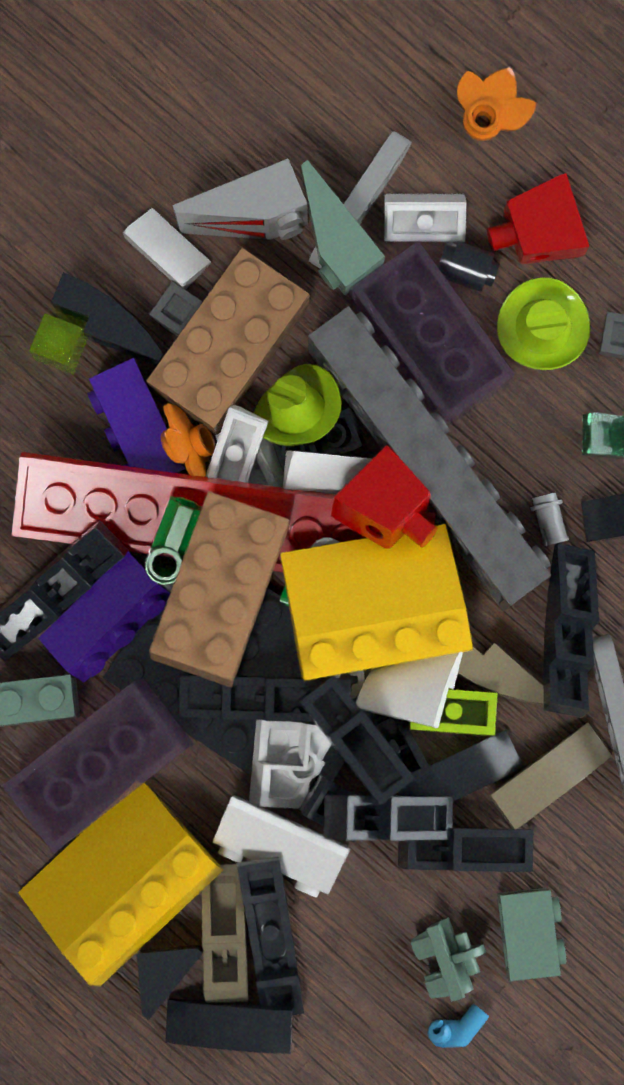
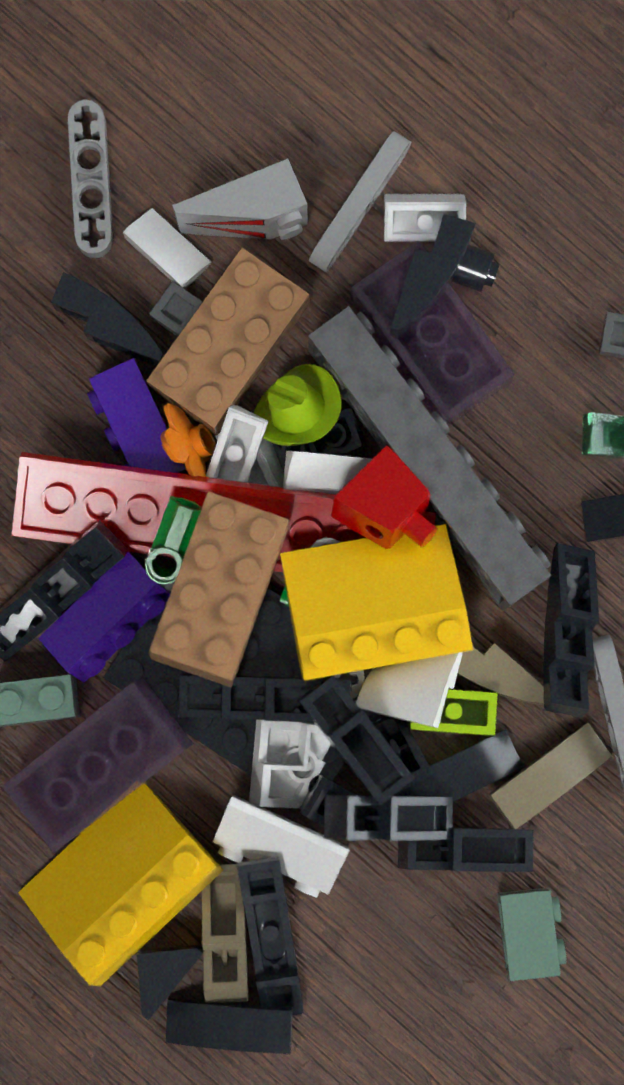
(58, 344): clear neon green brick -> none
(86, 179): none -> light grey beam
(340, 241): sand green slope -> none
(432, 272): none -> black slope
(454, 958): sand green hips -> none
(457, 1032): dark azure arm -> none
(496, 101): orange plate -> none
(542, 224): red torso -> none
(543, 324): lime hat -> none
(550, 519): light grey pin -> none

